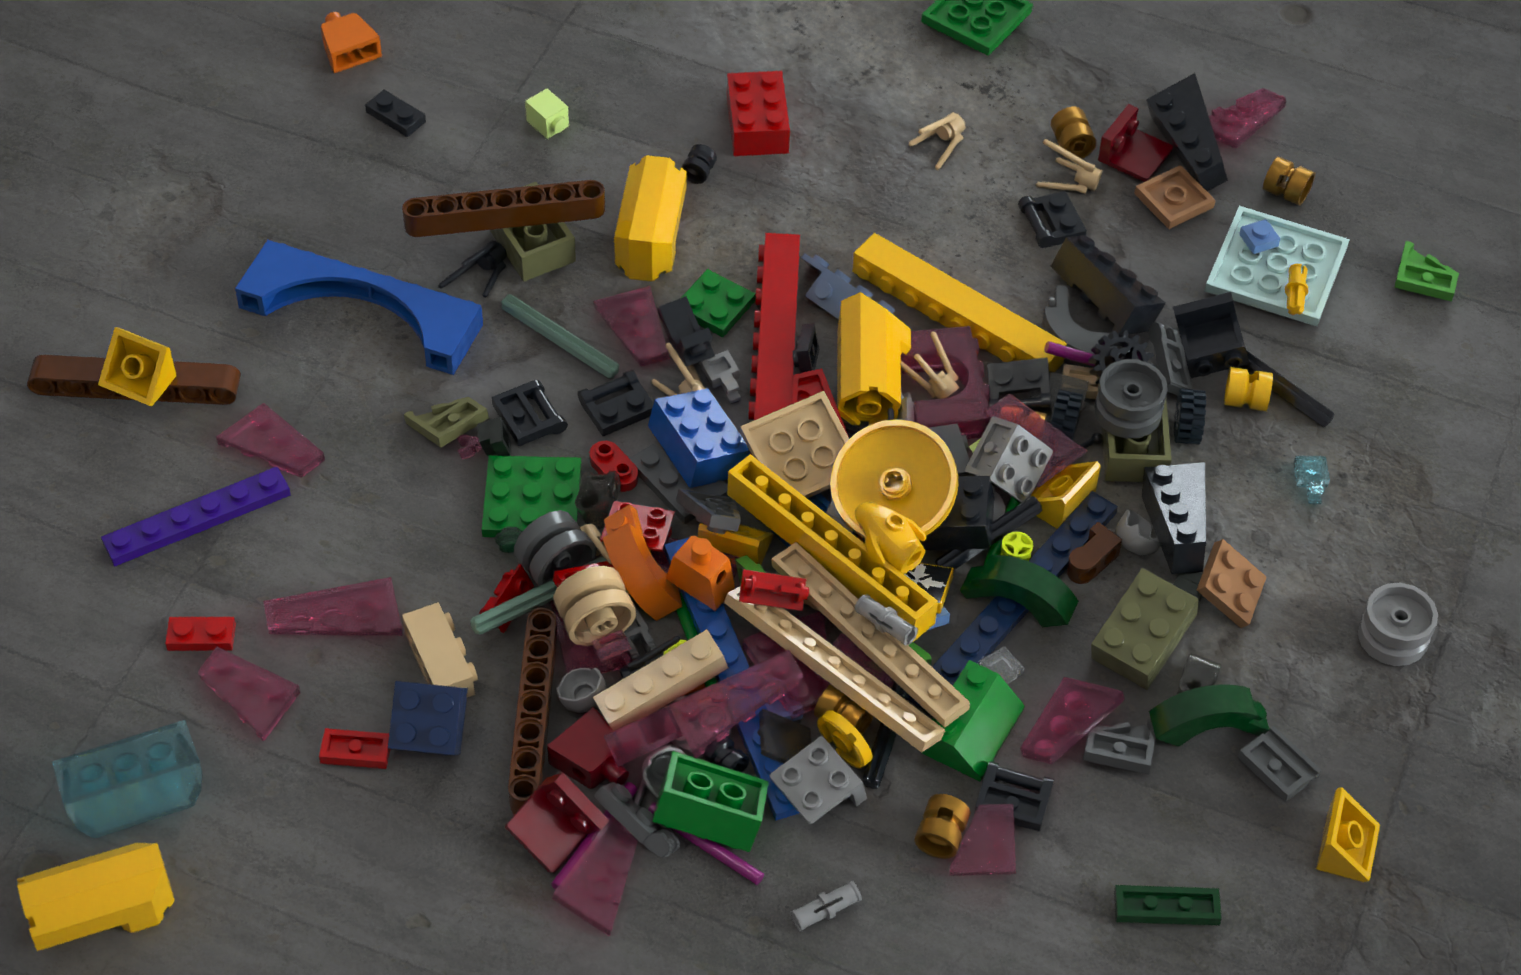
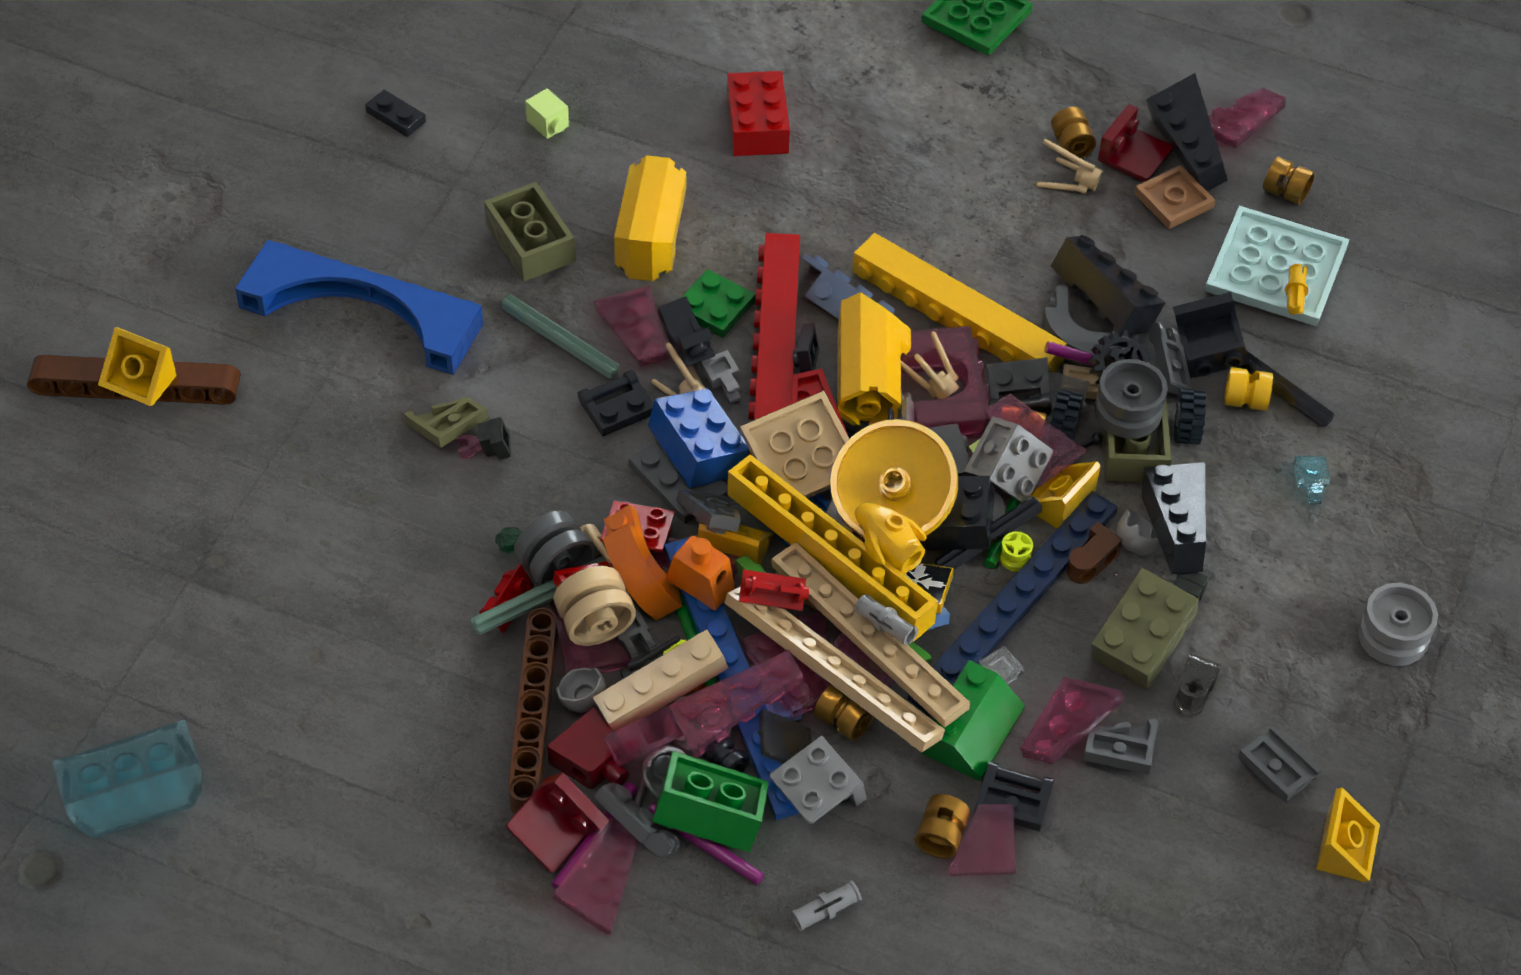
(97, 894): yellow brick -> none
(195, 516): dark purple plate -> none
(200, 633): red plate -> none
(250, 690): clear pink wing -> none
(272, 439): clear pink wing -> none
(341, 610): clear pink wing -> none
(349, 41): orange torso -> none
(355, 748): red plate -> none
(427, 718): dark blue brick -> none
(437, 649): tan brick -> none
(488, 258): black plant -> none
(504, 208): reddish brown beam -> none
(520, 416): black plate -> none
(527, 488): green plate -> none
(597, 496): clear smoke piece -> none
(611, 646): clear pink tile -> none
(614, 460): red plate -> none
(699, 162): black wheel -> none
(848, 740): yellow tile -> none
(881, 749): black axle -> none
(947, 129): tan plant -> none
(1025, 583): dark green arch -> none
(1059, 215): black plate -> none
(1167, 905): dark green plate -> none
(1205, 709): dark green arch -> none
(1231, 583): medium nougat plate -> none
(1259, 236): medium blue plate -> none
(1425, 275): bright green wing -> none

